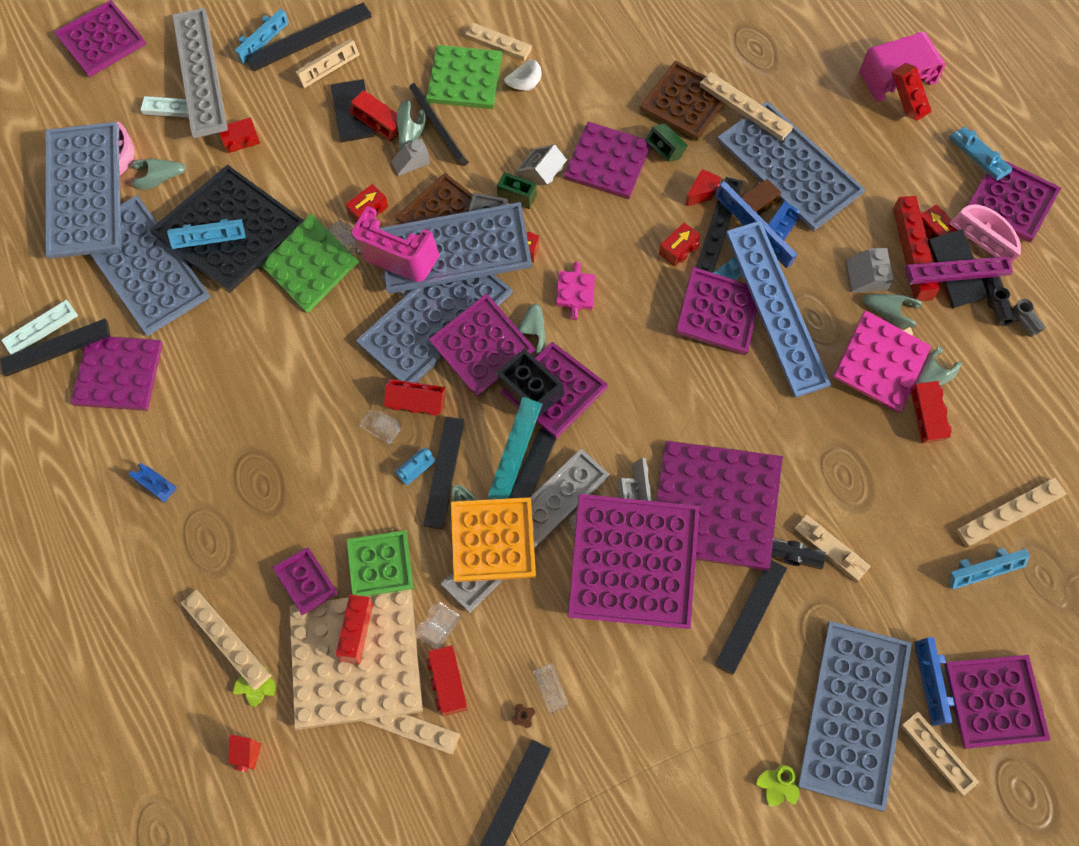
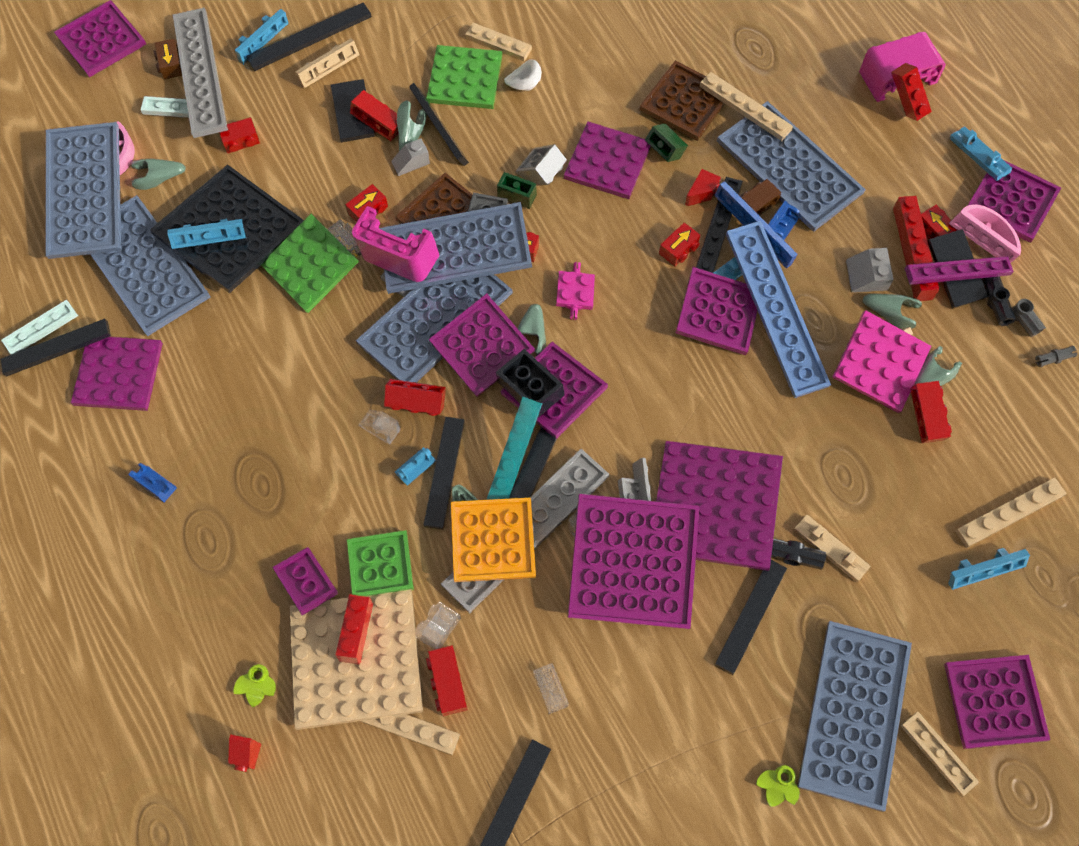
(168, 59): none -> reddish brown brick
(226, 640): tan plate -> none
(517, 719): reddish brown plate -> none
(933, 682): blue hinge -> none
(1056, 356): none -> dark grey pin

